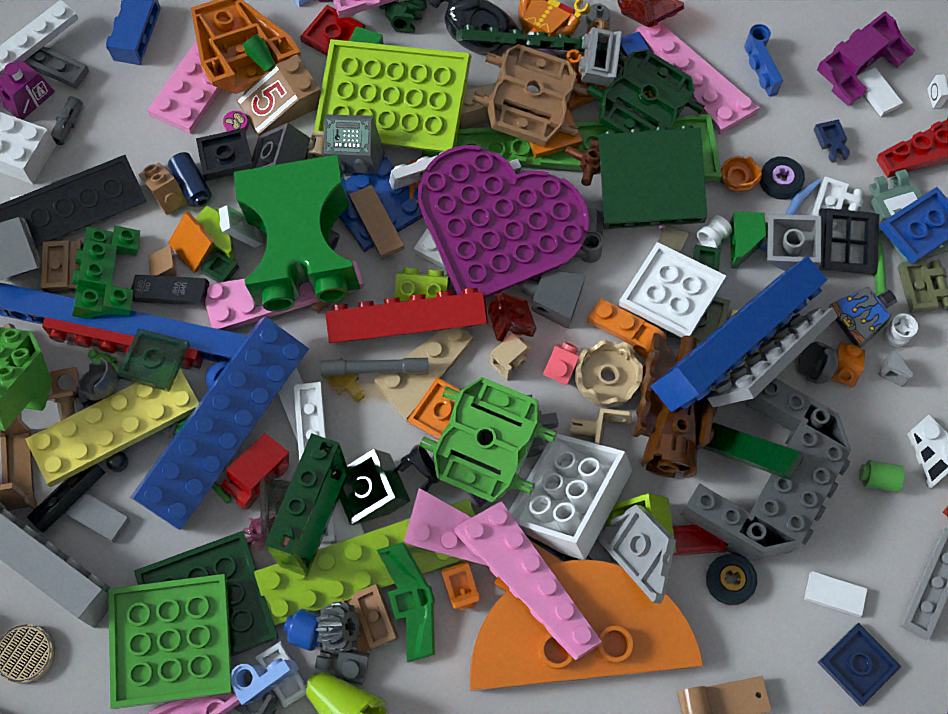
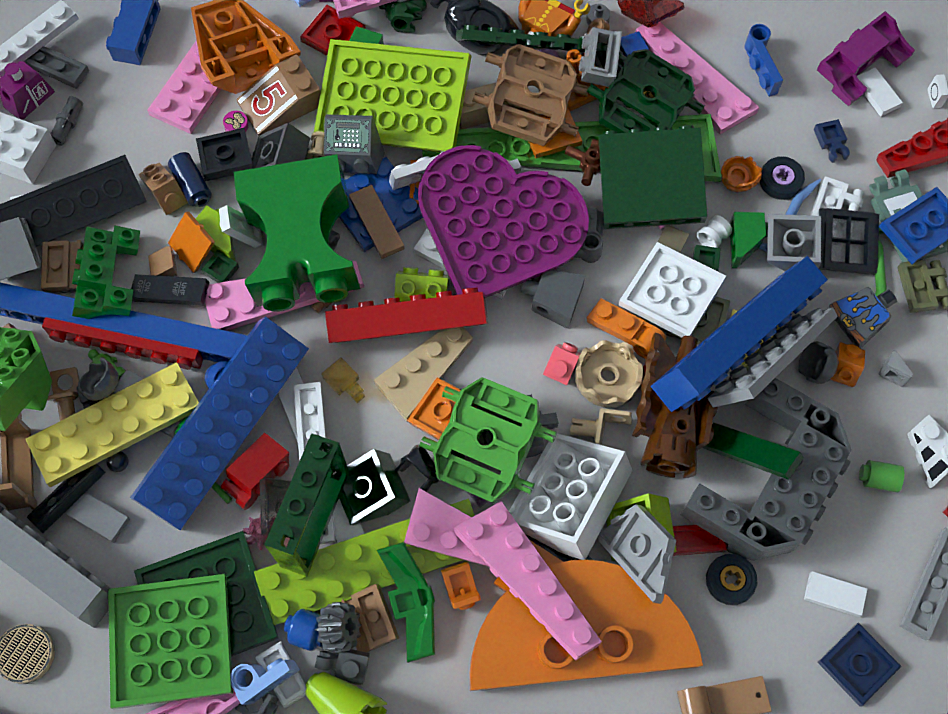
(153, 359): clear green tile -> none
(259, 52): green cone -> none
(345, 367): dark grey piece -> none
(509, 355): tan brick -> none
(512, 315): clear red bracket -> none
(906, 329): white wheel -> none

